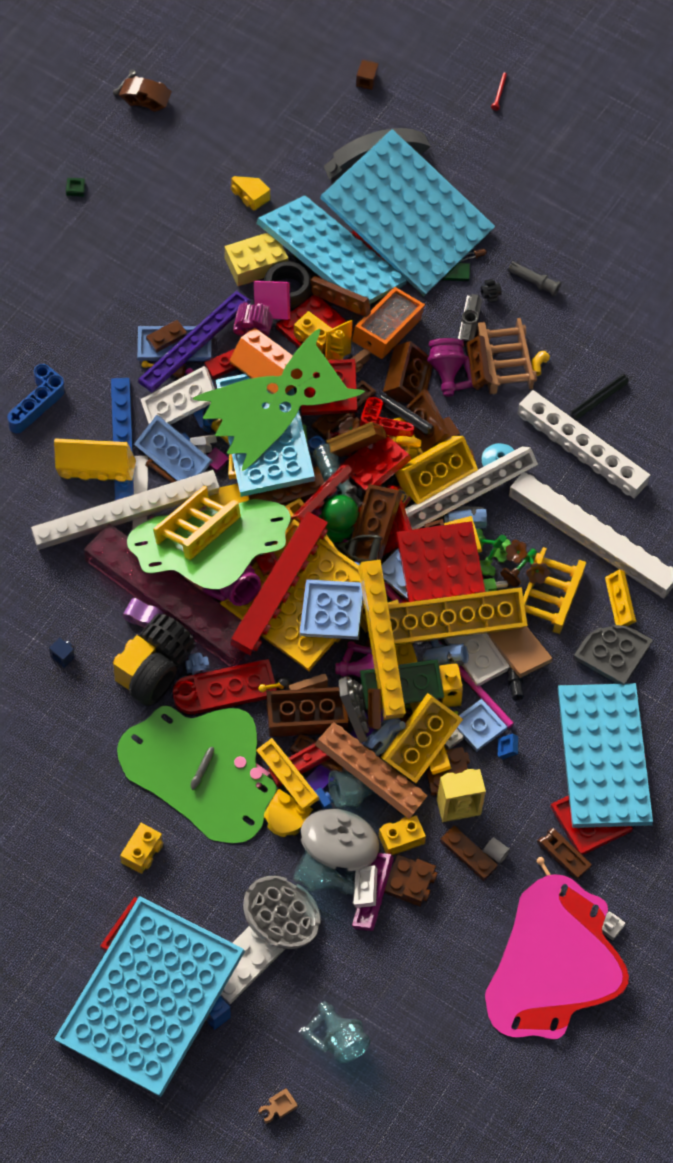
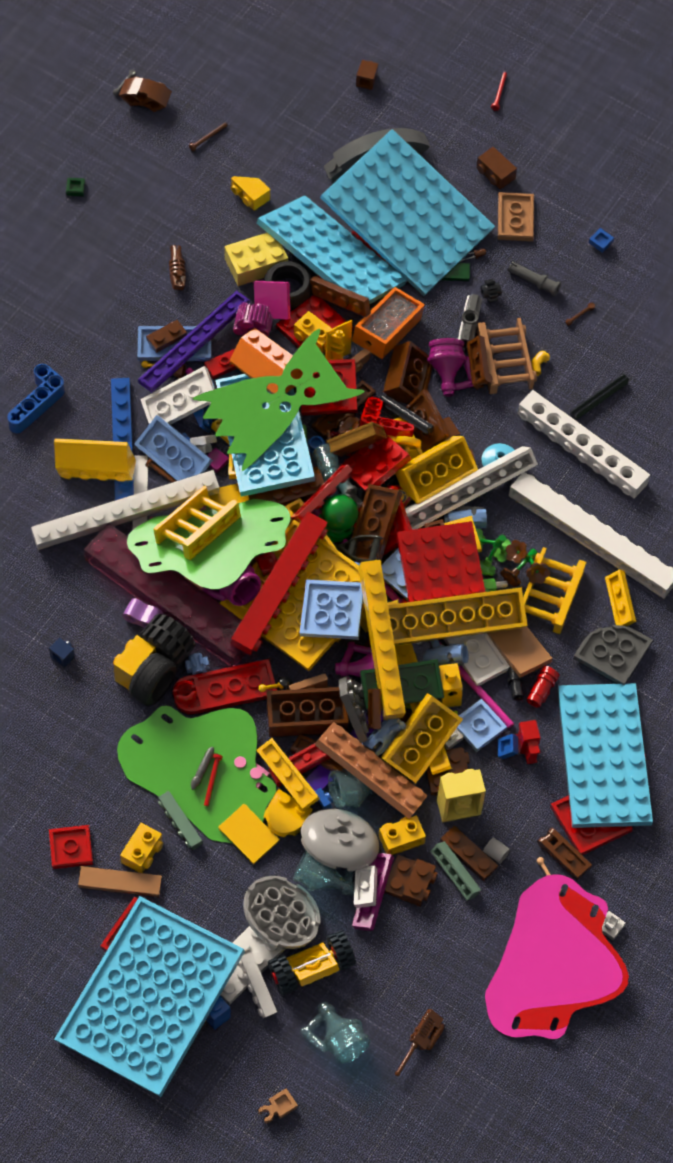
(70, 847): none -> red tile
(120, 881): none -> medium nougat tile
(177, 268): none -> reddish brown hinge
(180, 820): none -> sand green piece
(193, 146): none -> reddish brown piece
(217, 757): none -> red piece
(248, 833): none -> yellow piece
(257, 985): none -> white piece
(312, 963): none -> plate
(420, 1039): none -> reddish brown piece
(455, 870): none -> sand green piece
(496, 168): none -> reddish brown brick
(515, 216): none -> medium nougat tile
(529, 740): none -> red piece
(541, 688): none -> red axle
(591, 306): none -> reddish brown hinge
(601, 240): none -> blue plate

